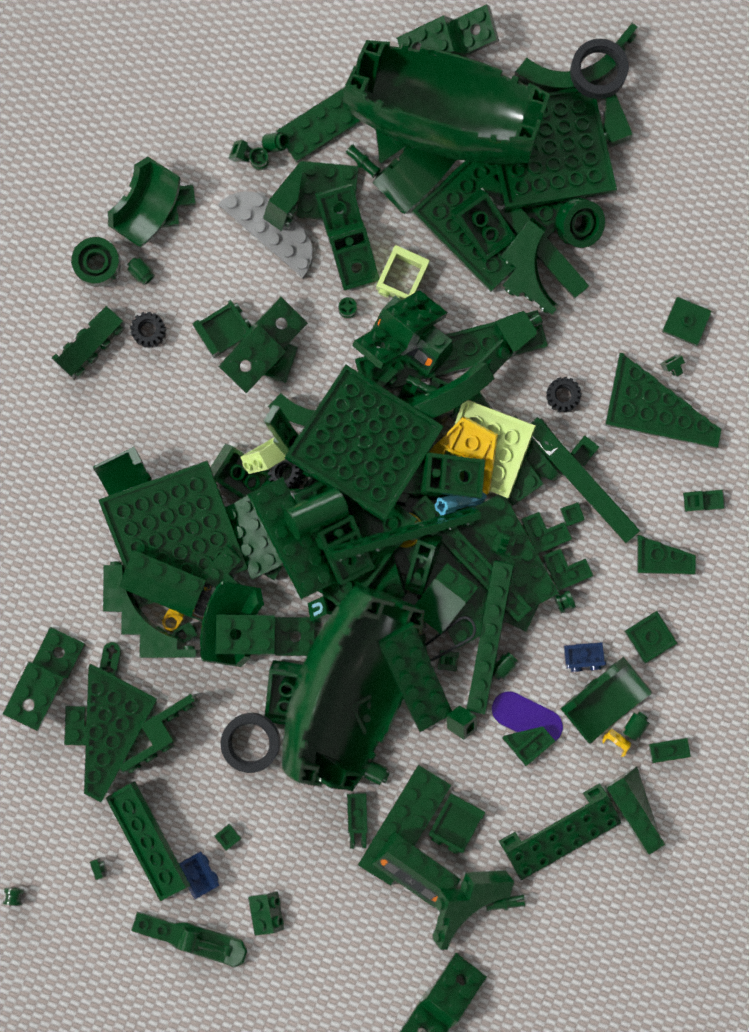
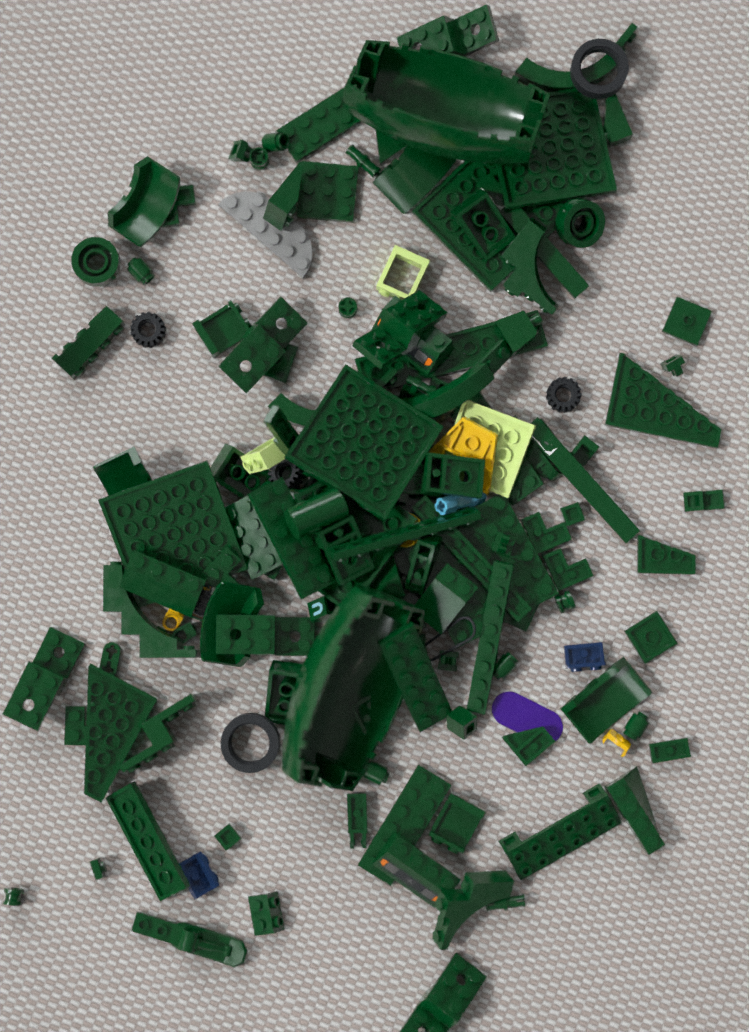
(347, 237): dark green bracket -> none

